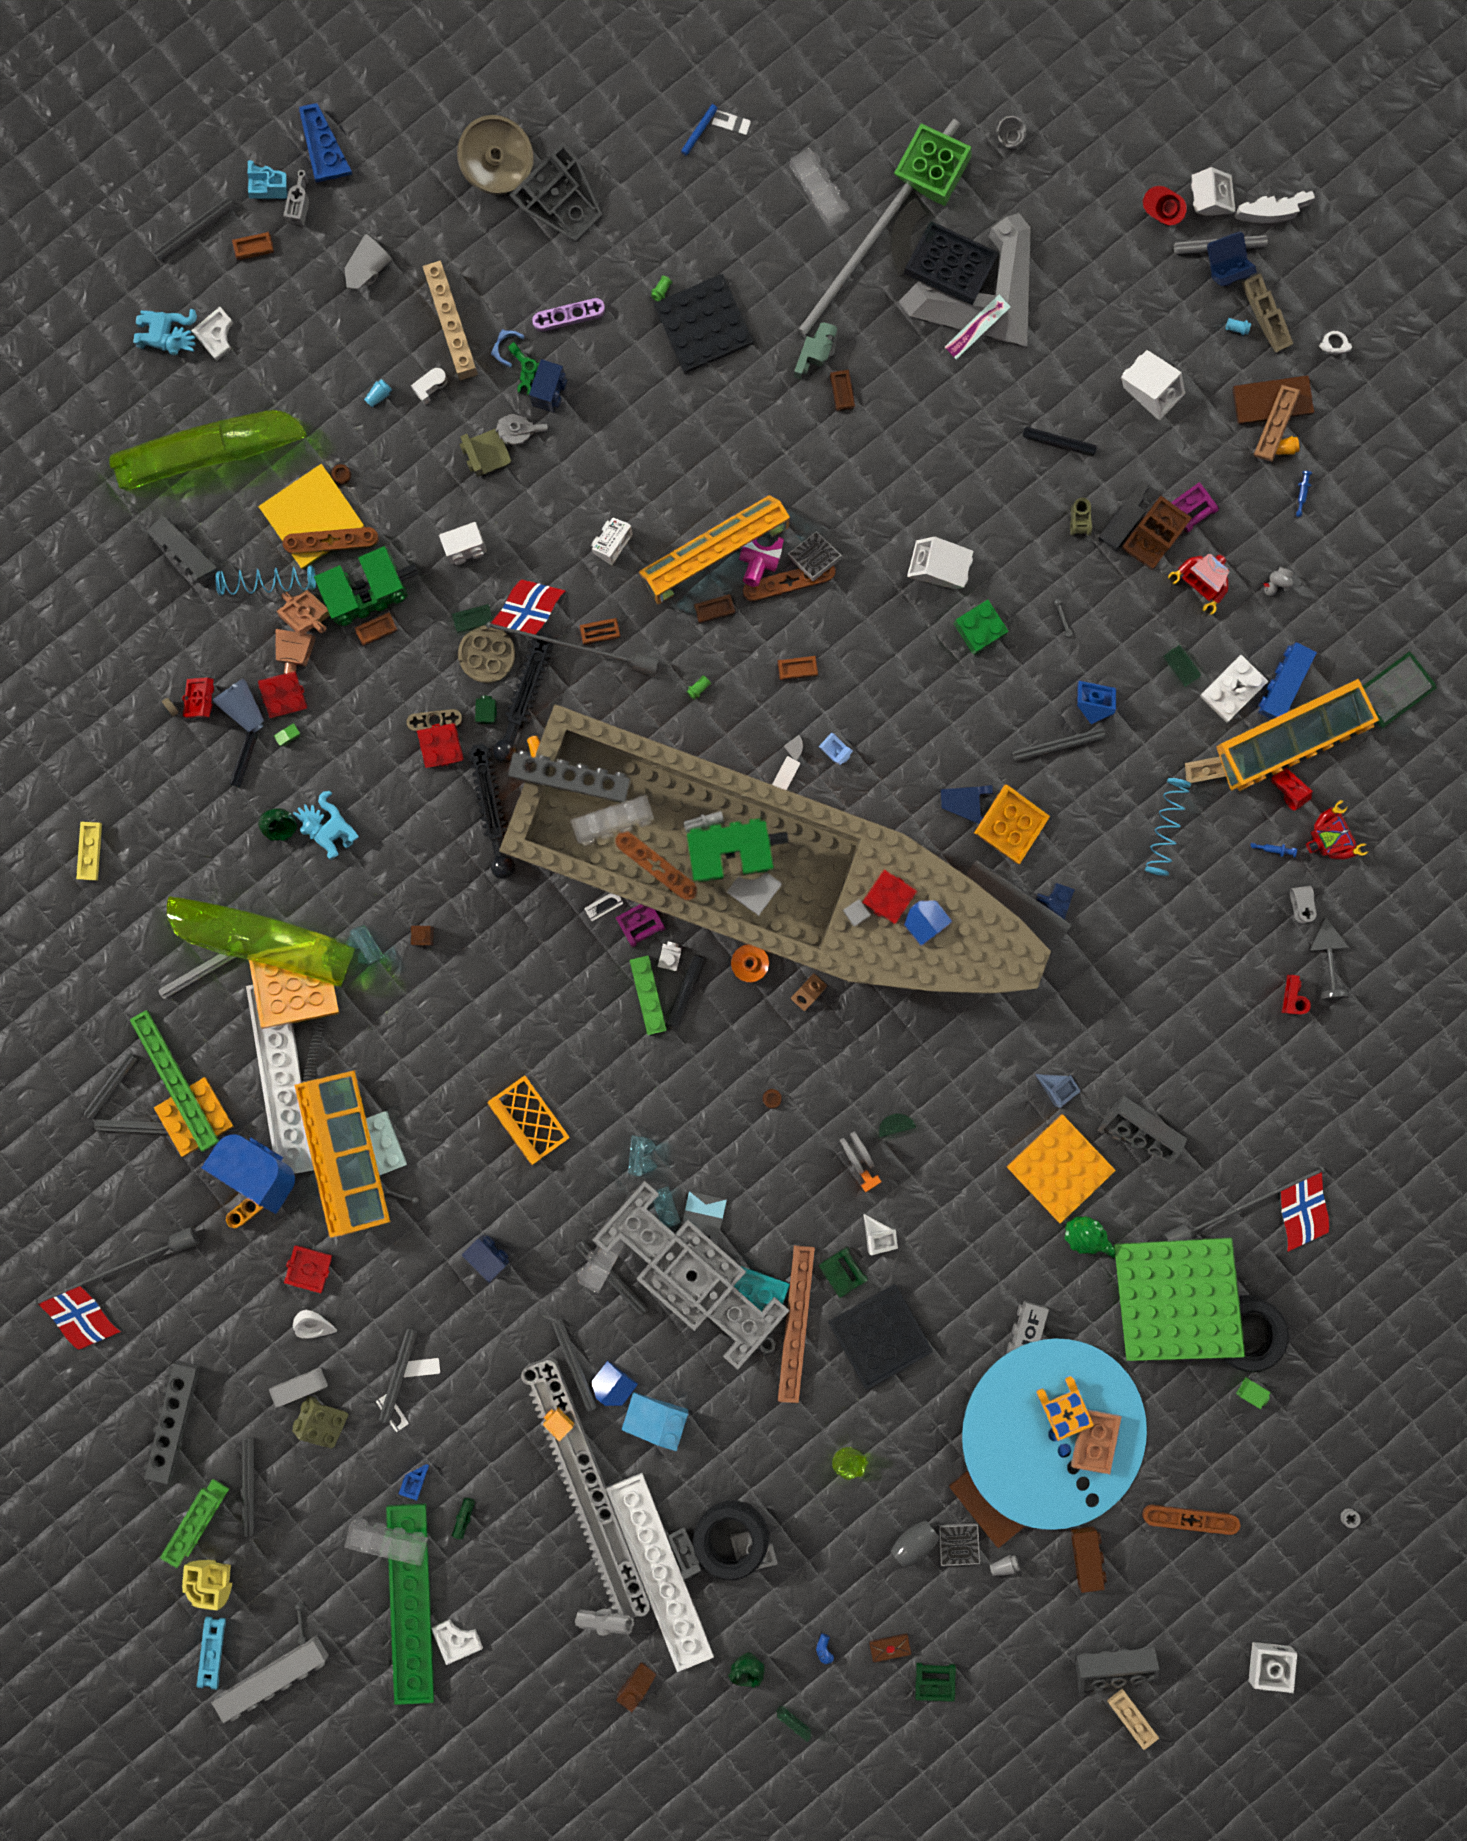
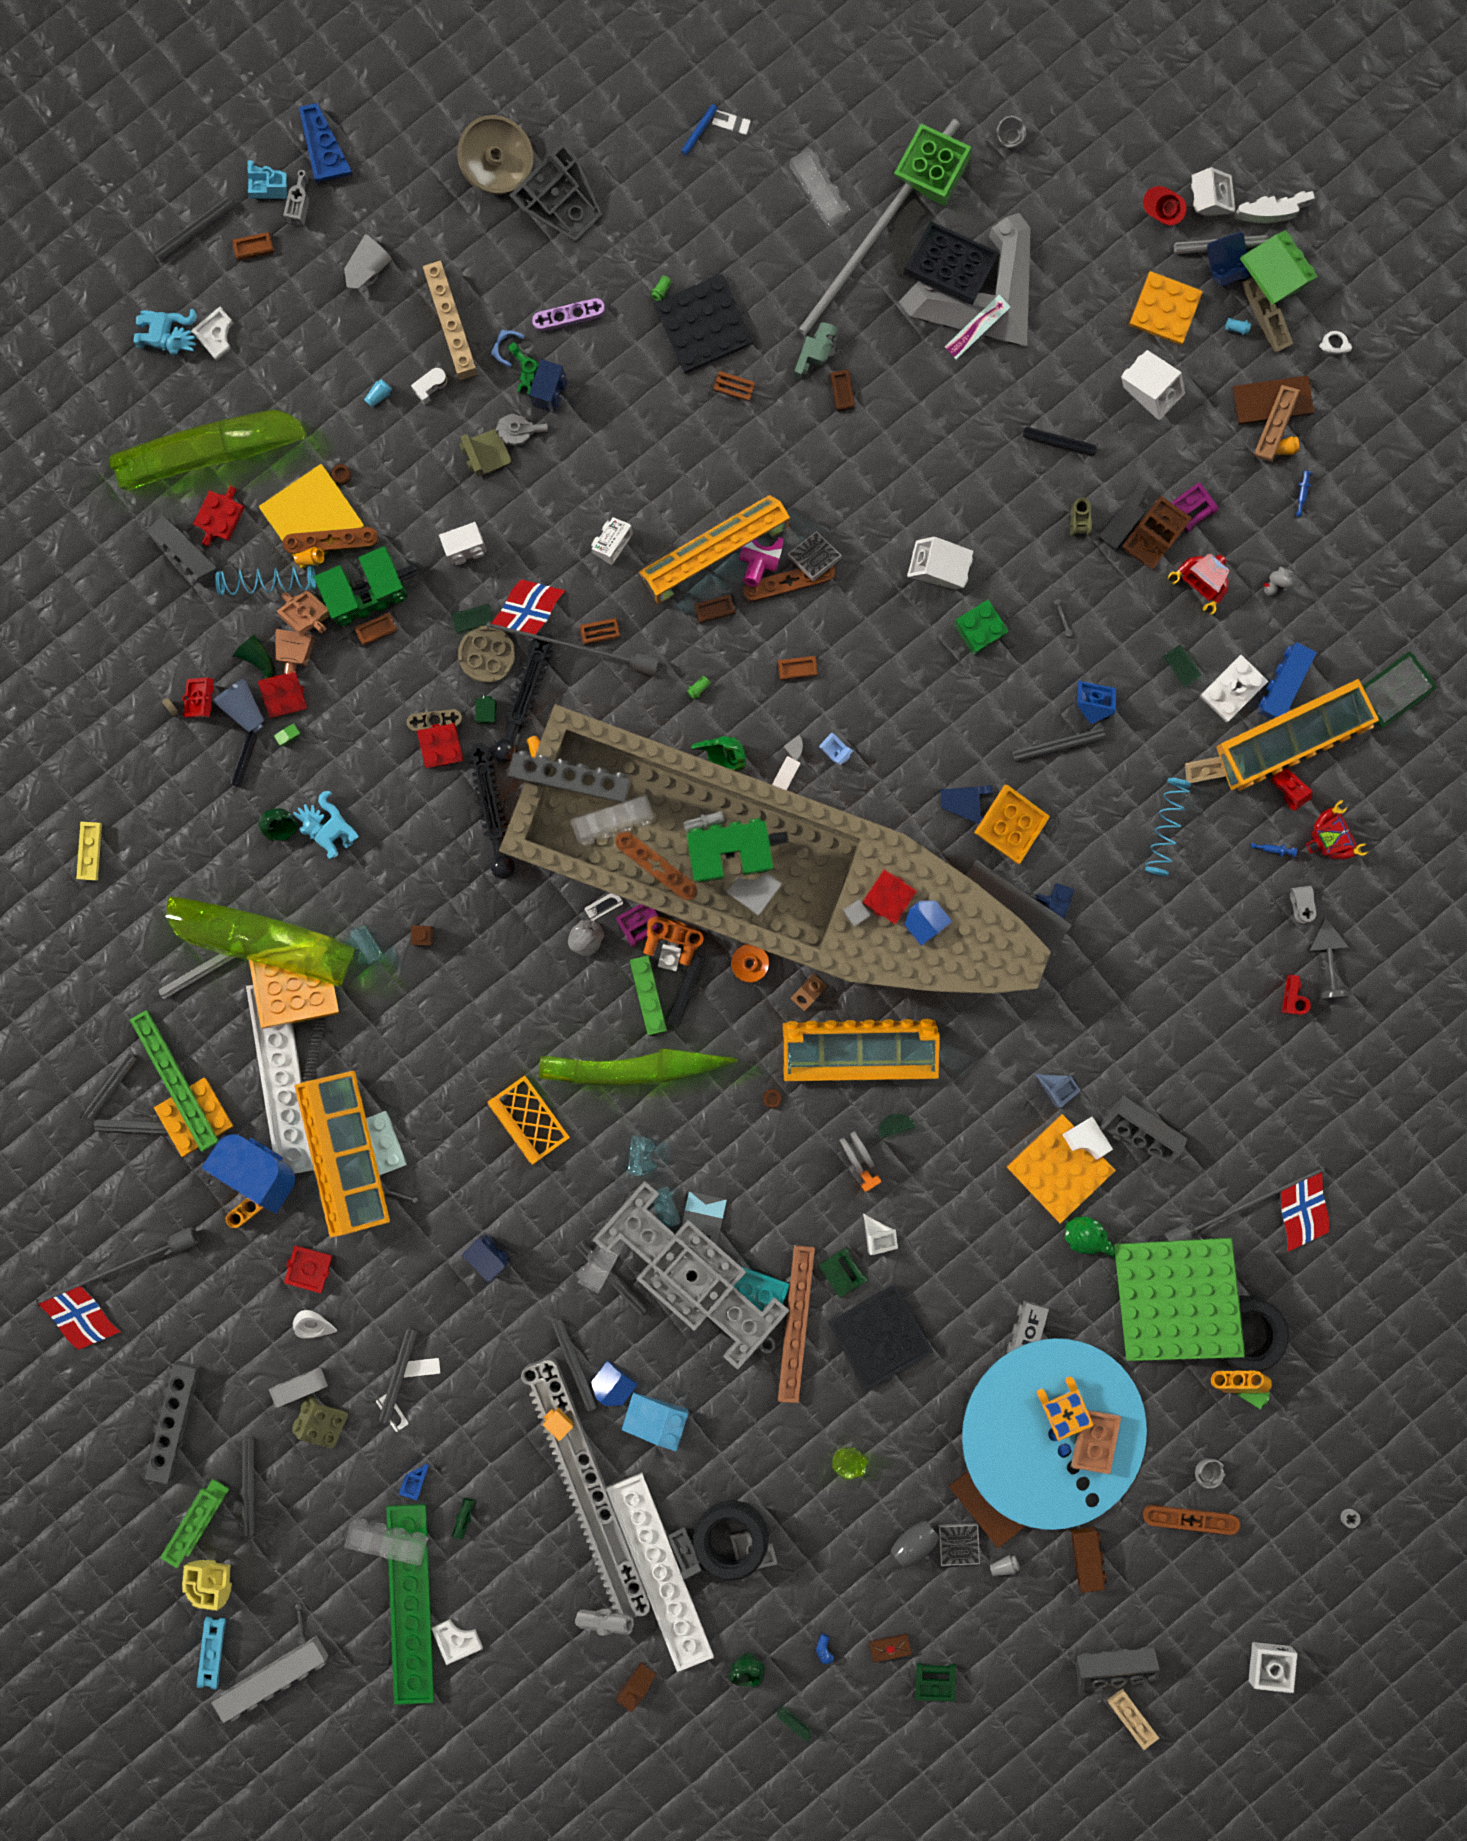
(218, 516): none -> red plate
(255, 653): none -> dark green hat
(311, 556): none -> light orange cone
(585, 937): none -> light grey hair
(649, 1069): none -> clear neon green slope
(674, 932): none -> orange piece
(724, 752): none -> green hair
(751, 384): none -> dark orange tile
(860, 1050): none -> window
(1088, 1137): none -> white tile
(1165, 308): none -> light orange plate
(1209, 1473): none -> light grey hair
(1249, 1384): none -> light orange beam
(1279, 267): none -> bright green slope

